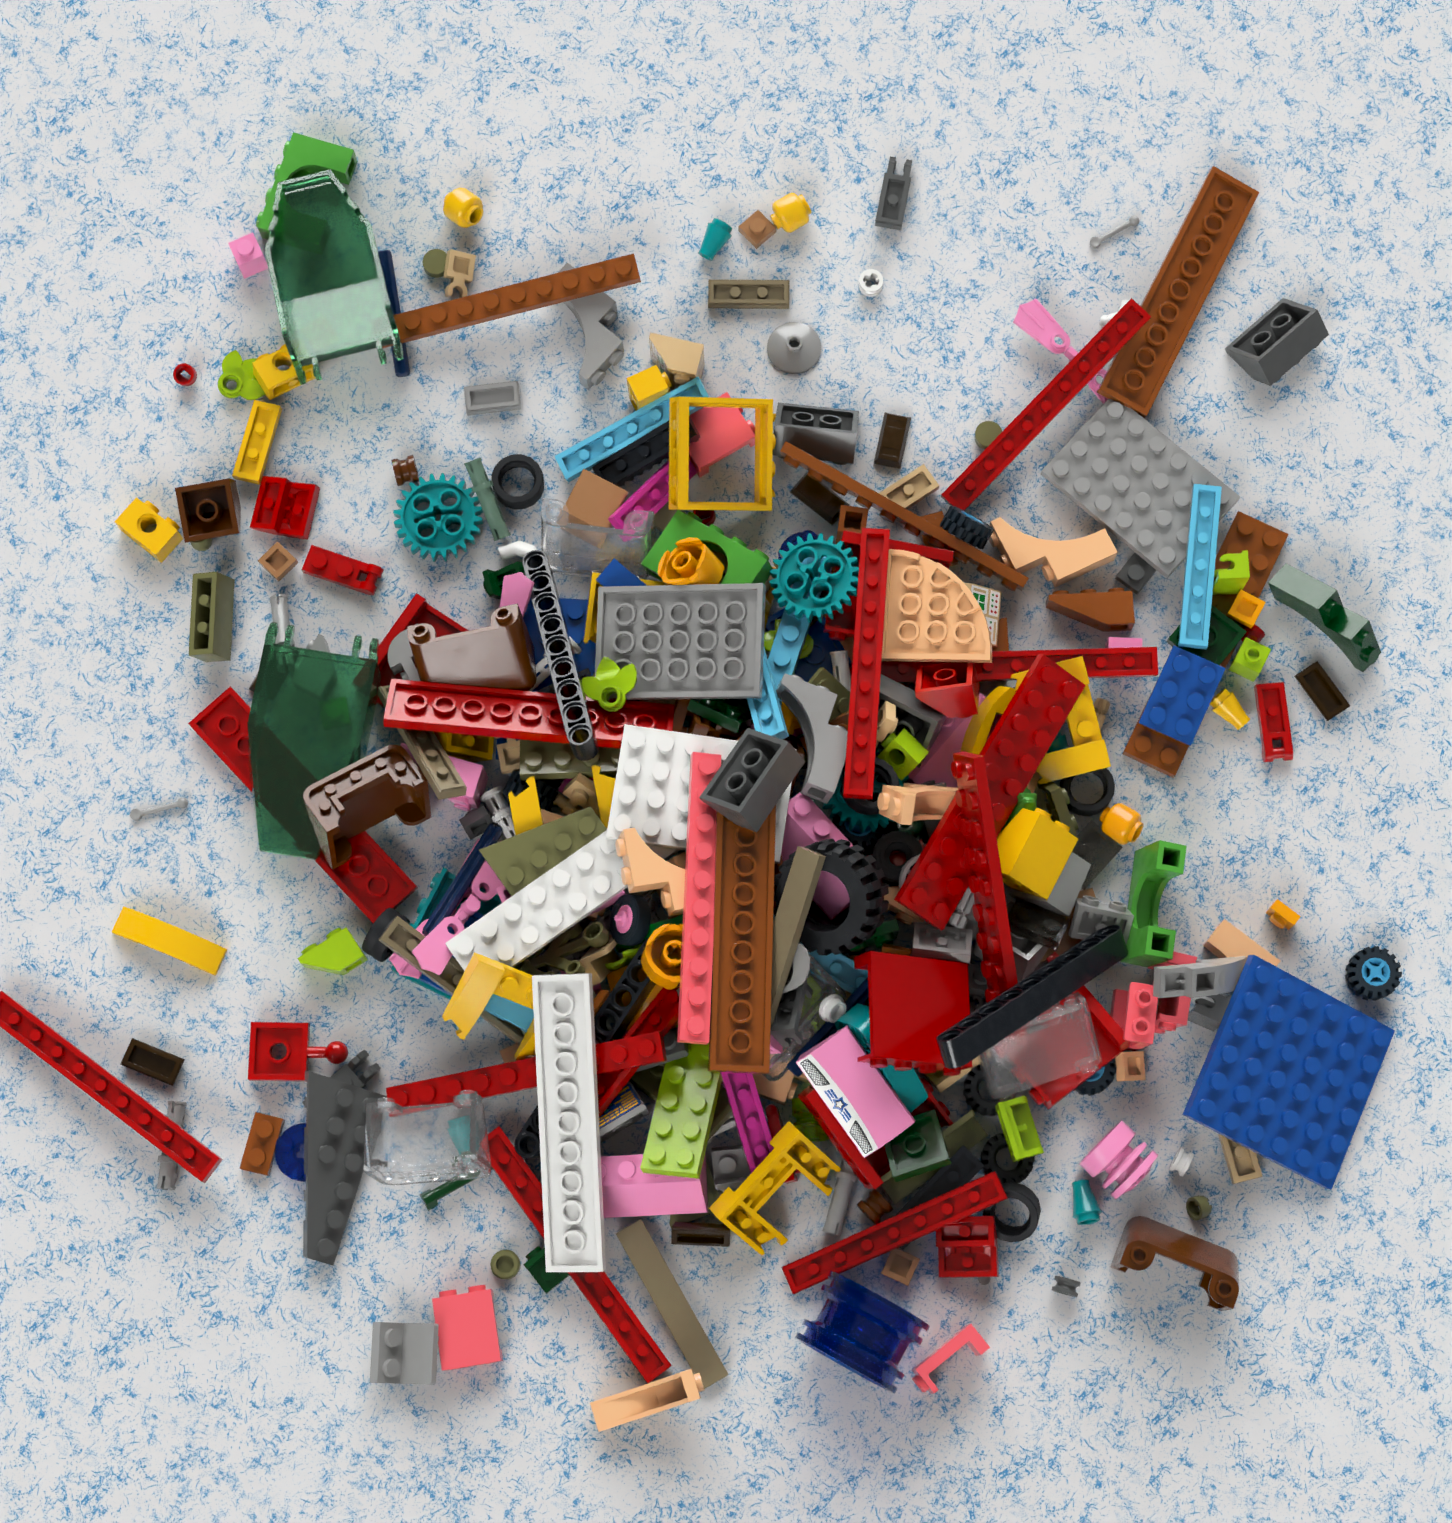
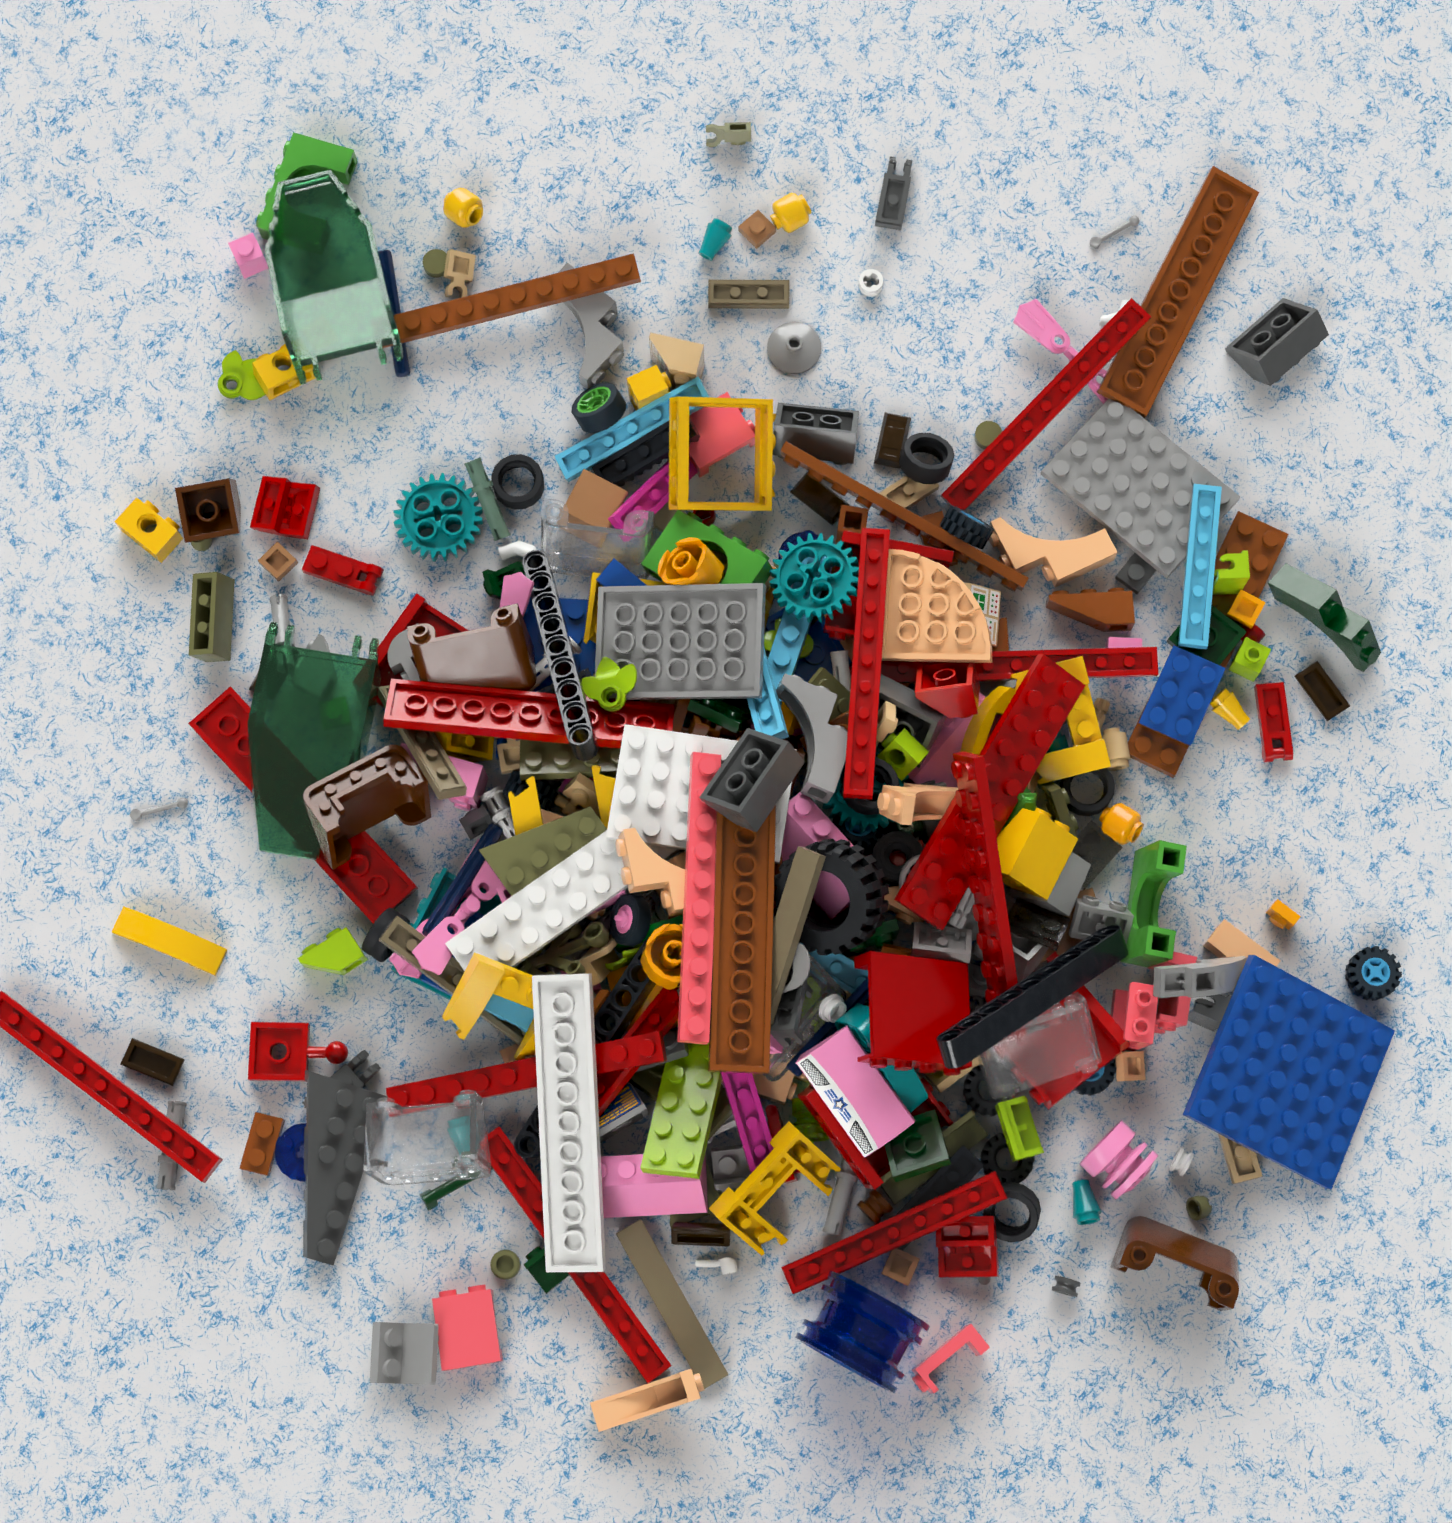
(180, 379): red hinge -> none
(257, 442): yellow plate -> none
(405, 470): reddish brown wheel -> none
(492, 398): light grey tile -> none
(598, 407): none -> black wheel
(727, 1264): none -> white hand
(735, 133): none -> olive plate
(932, 445): none -> black tyre
(1117, 748): none -> tan brick

